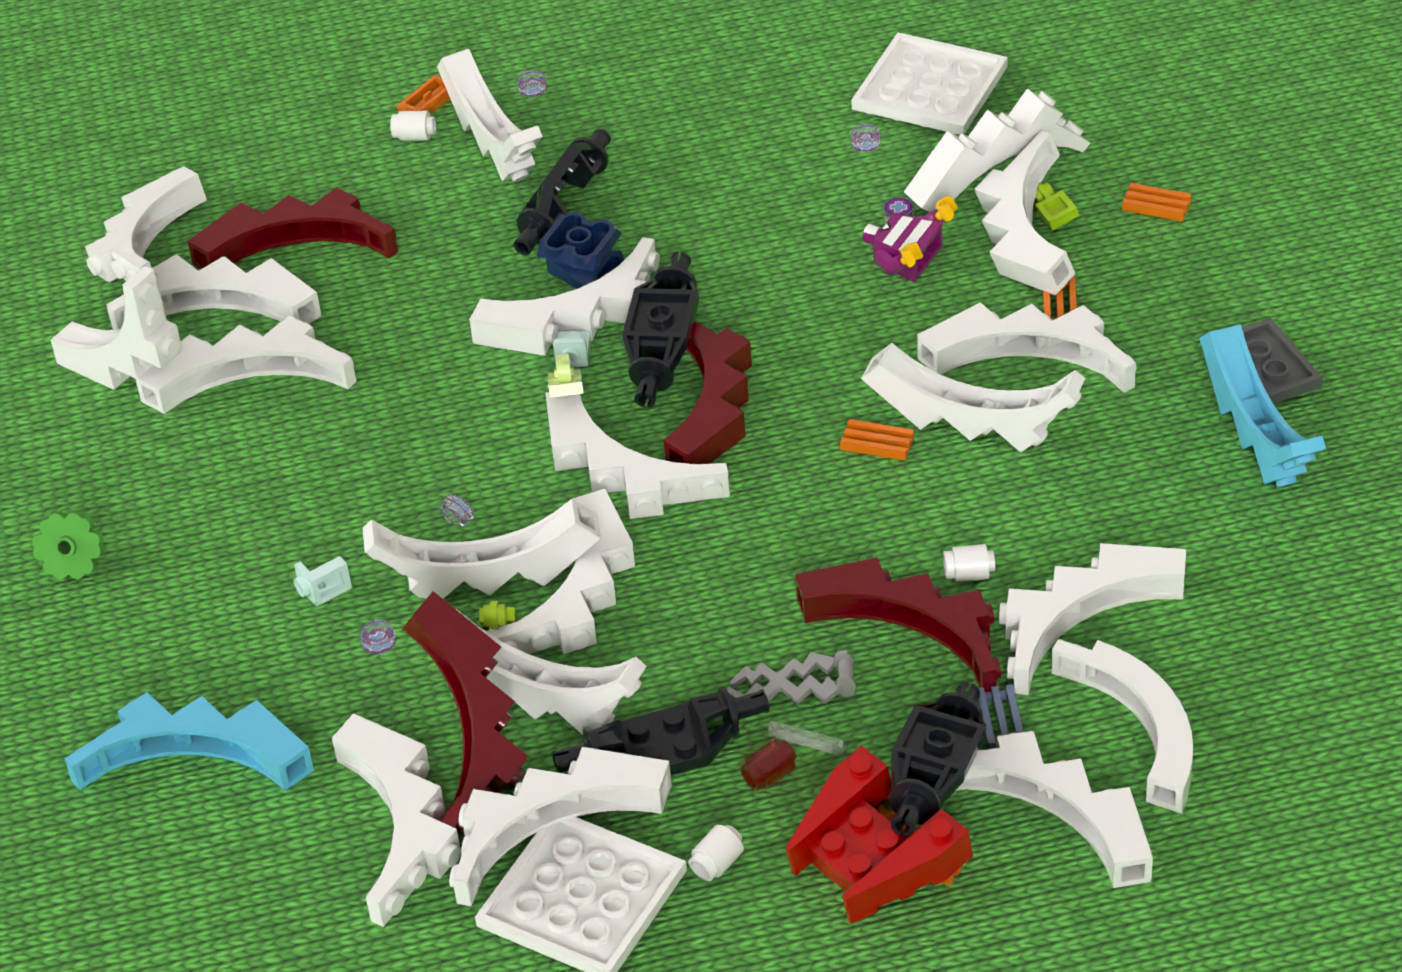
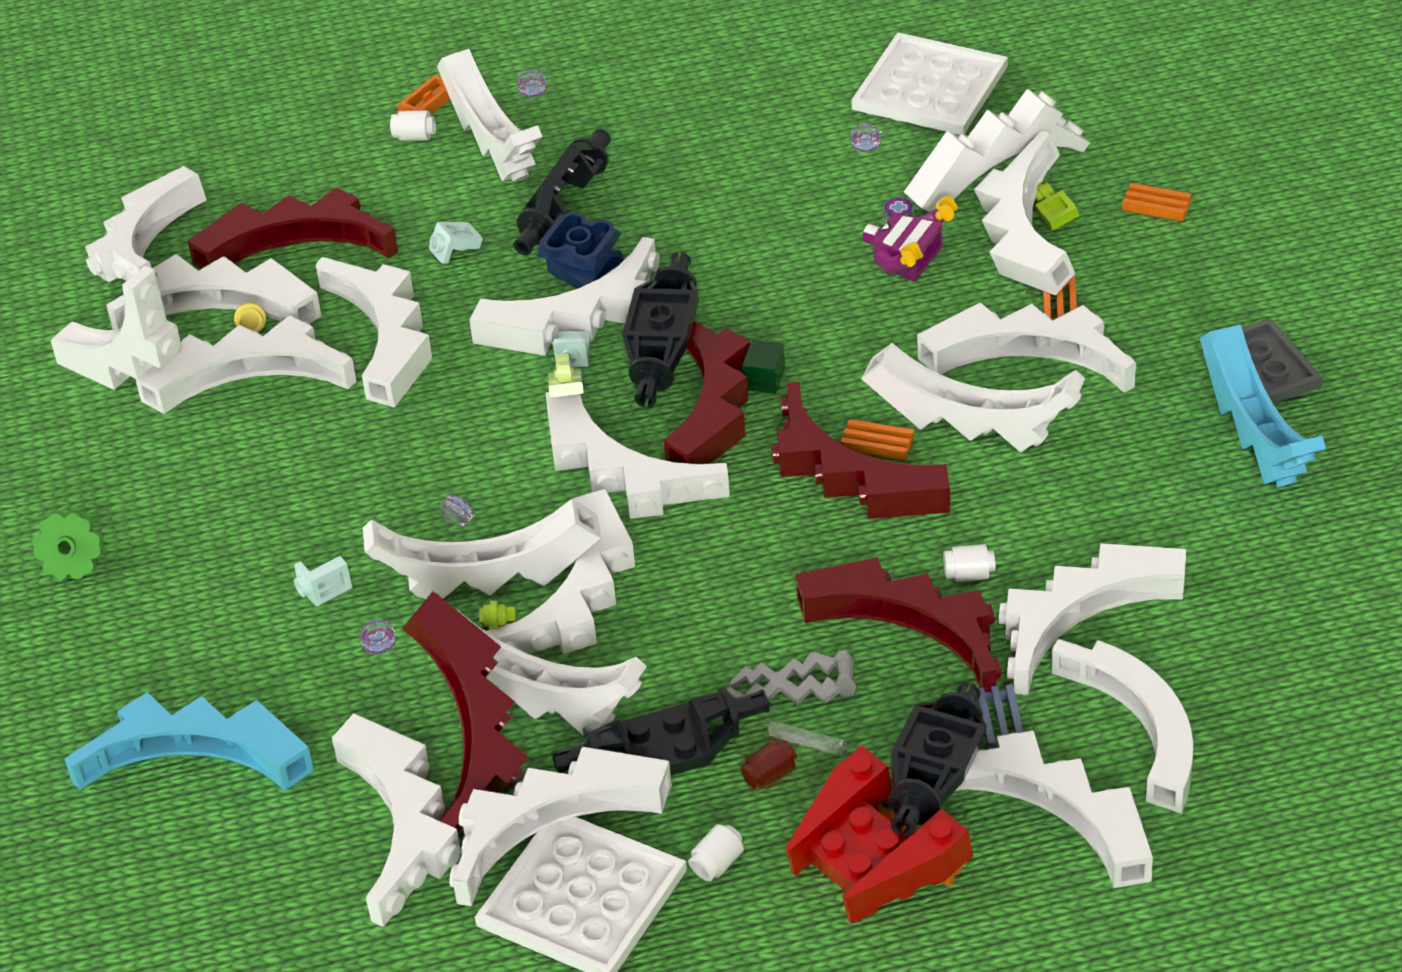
(250, 316): none -> light yellow plate
(386, 300): none -> white arch
(453, 236): none -> light aqua bracket
(764, 366): none -> dark green panel
(882, 485): none -> dark red arch

